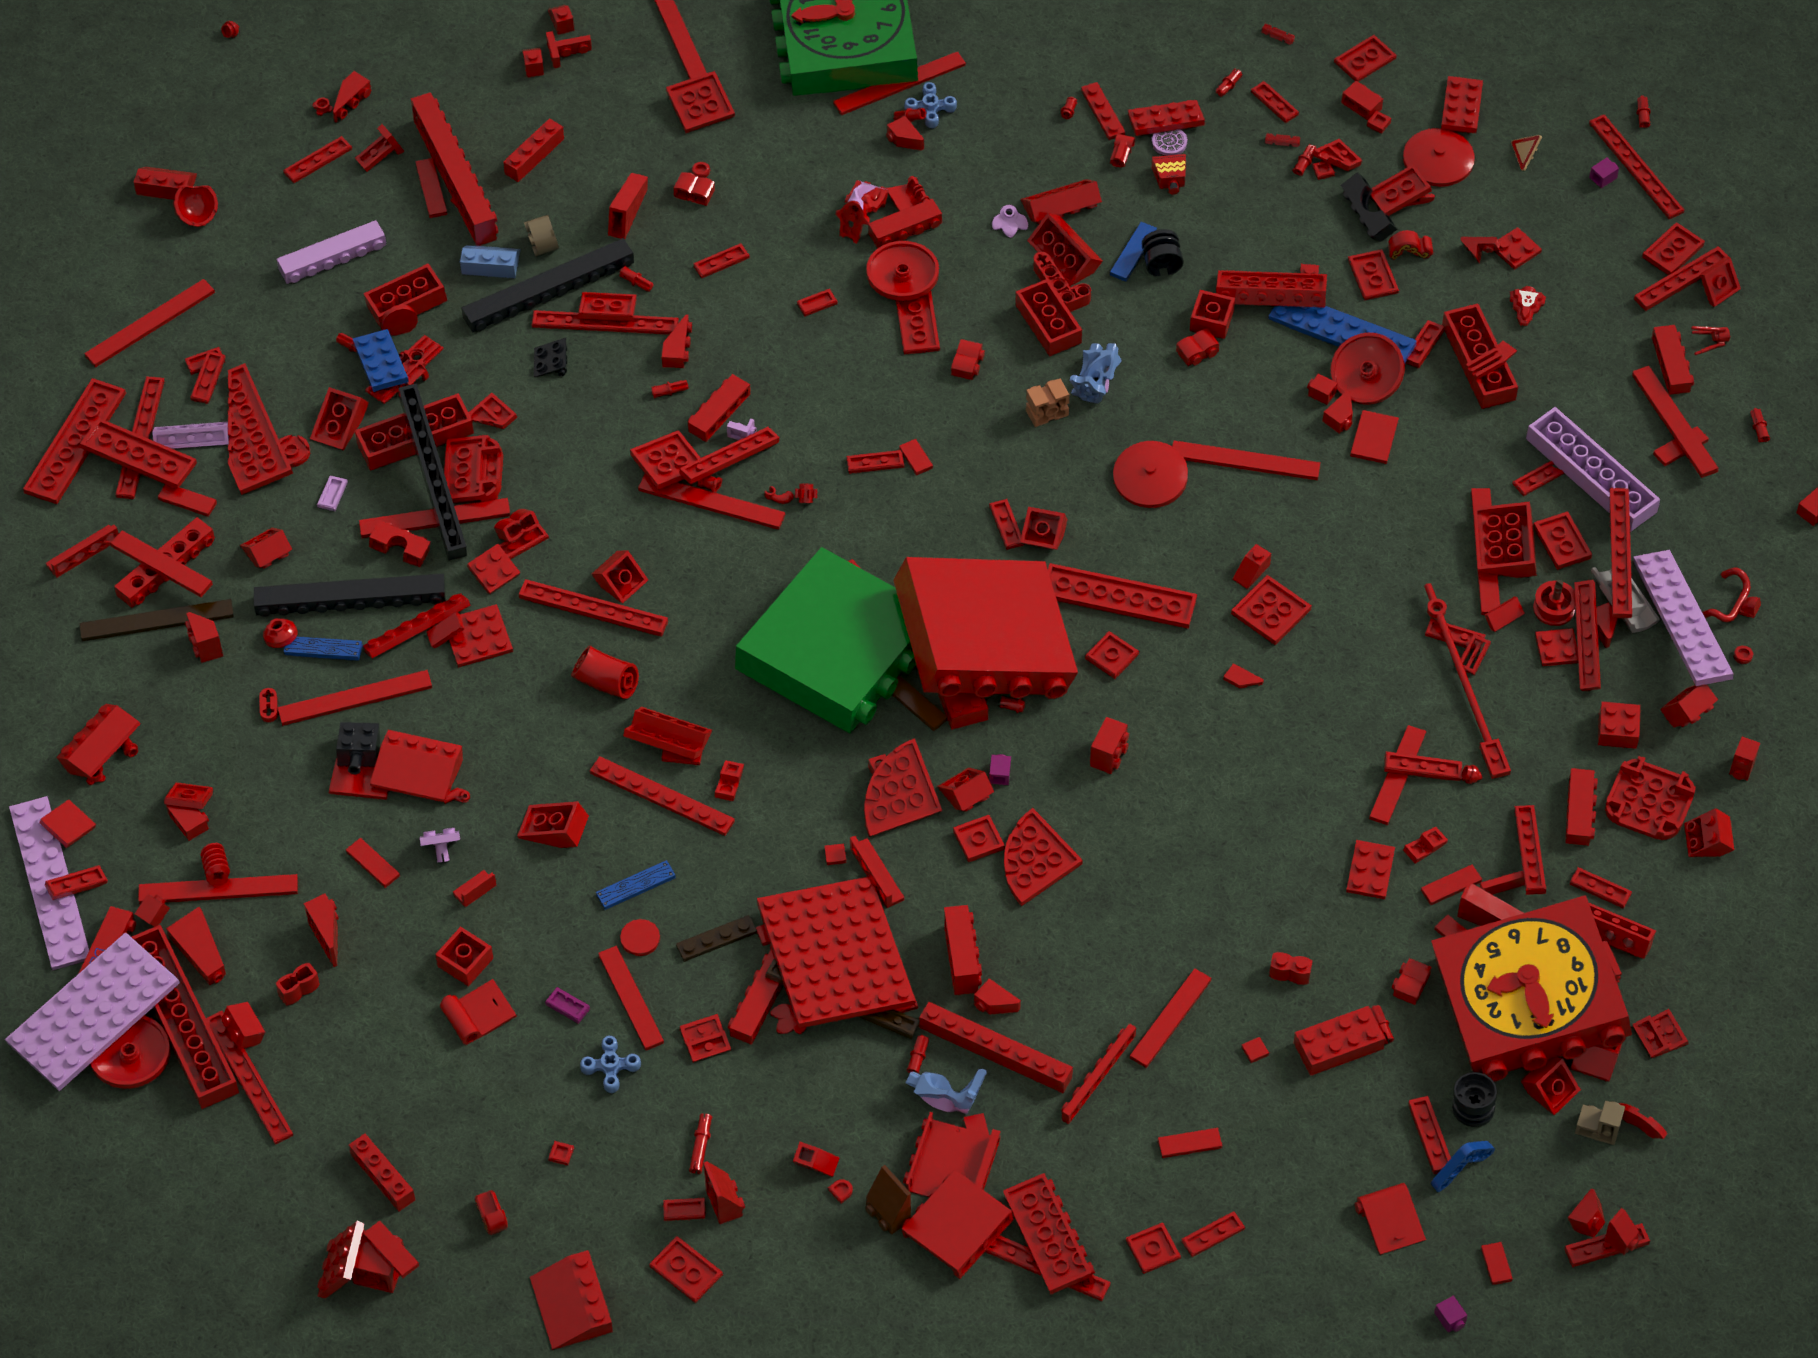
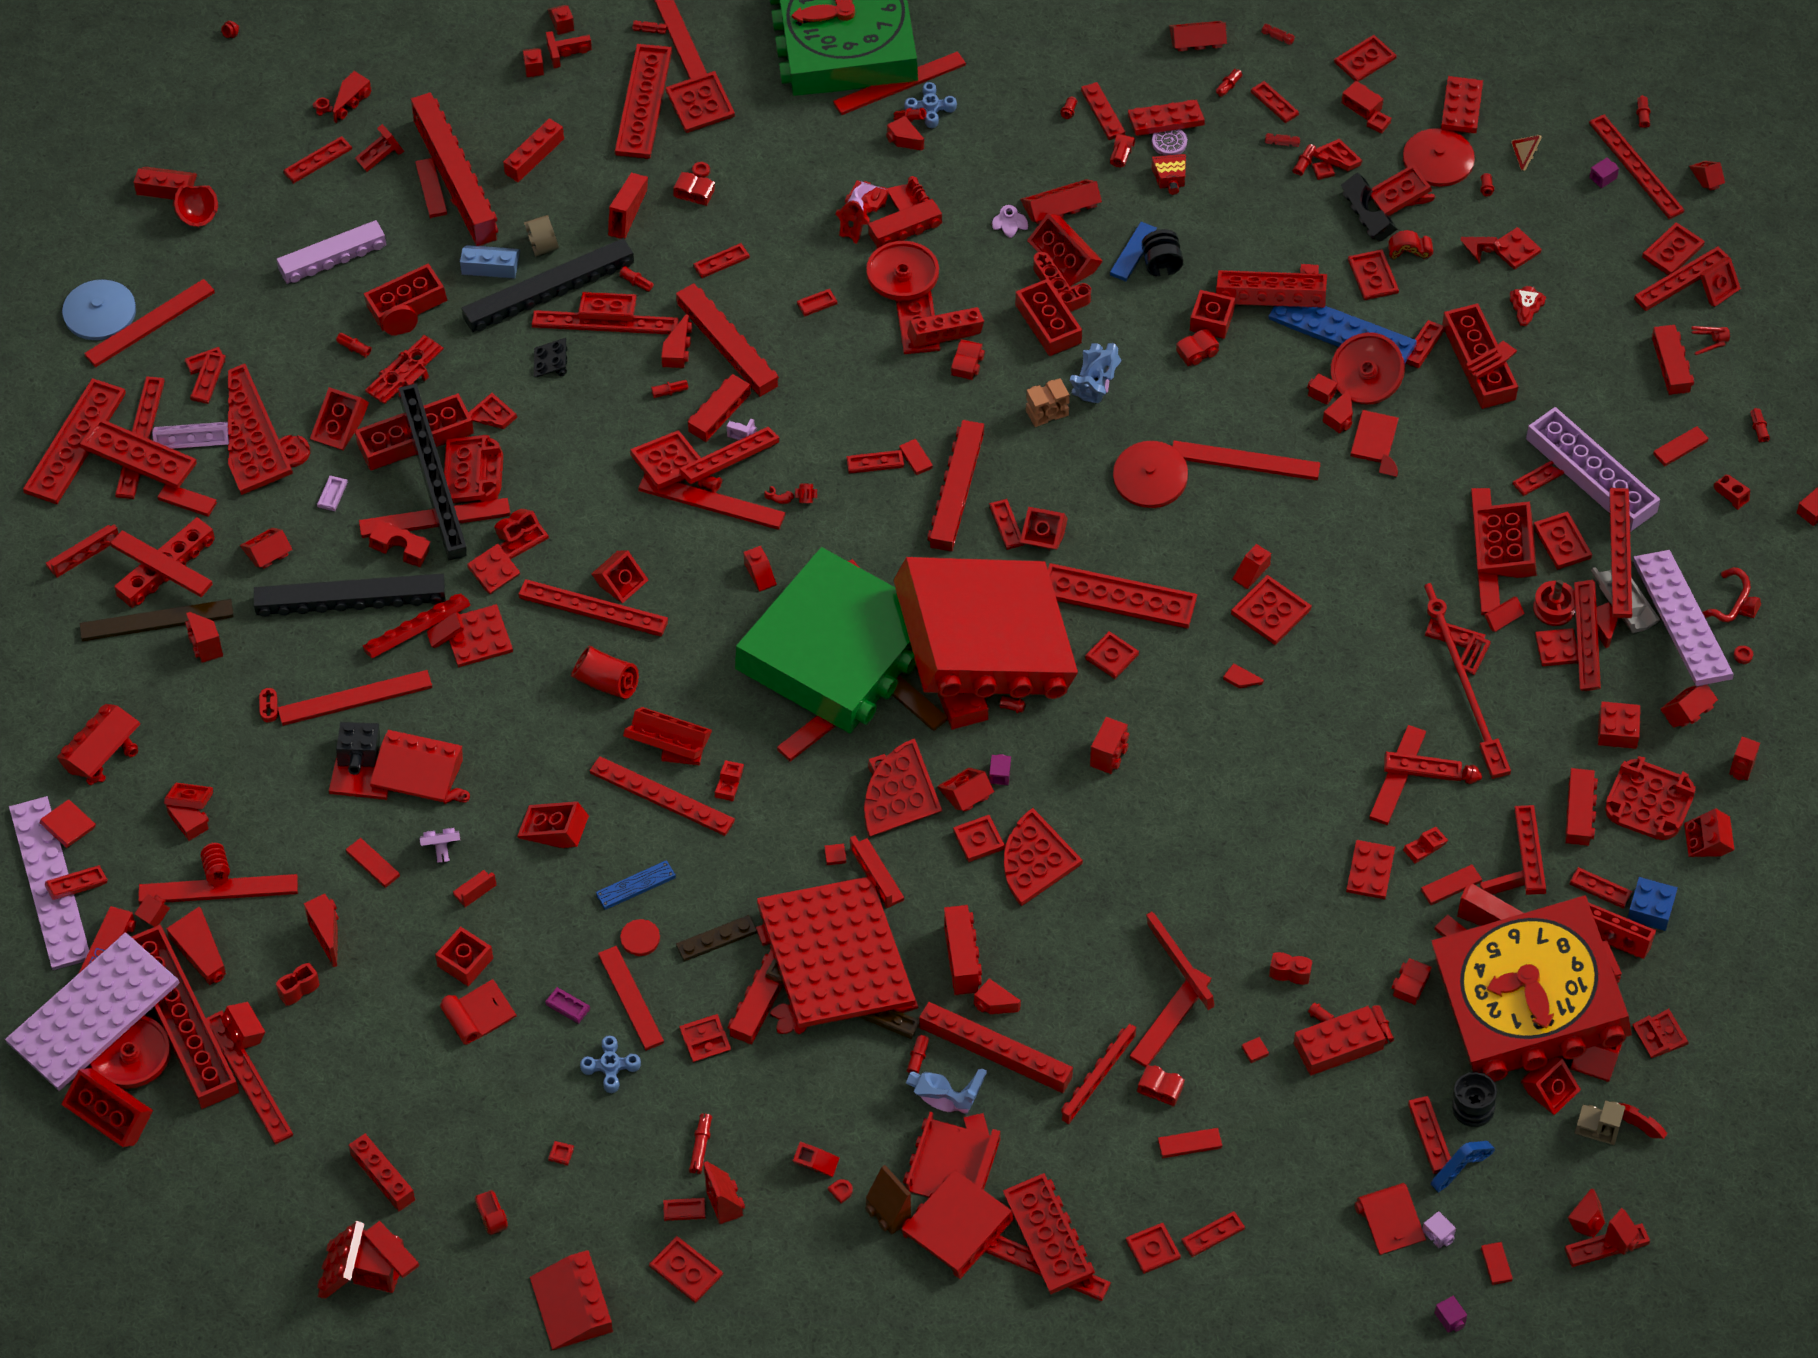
(98, 309): none -> medium blue dish
(107, 1107): none -> red brick
(282, 636): red piece -> none
(324, 648): blue tile -> none
(380, 360): blue plate -> none
(643, 101): none -> red plate
(649, 27): none -> red axle
(727, 339): none -> red brick
(759, 568): none -> red slope
(804, 737): none -> red tile
(945, 327): none -> red brick
(956, 486): none -> red brick
(1161, 1085): none -> red brick
(1180, 960): none -> red tile
(1198, 35): none -> red slope
(1319, 1013): none -> red pin
(1388, 466): none -> red tile
(1439, 1230): none -> lavender brick
(1487, 188): none -> red pin
(1652, 903): none -> blue brick
(1675, 422): red tile -> none
(1708, 174): none -> red slope
(1733, 491): none -> red leg

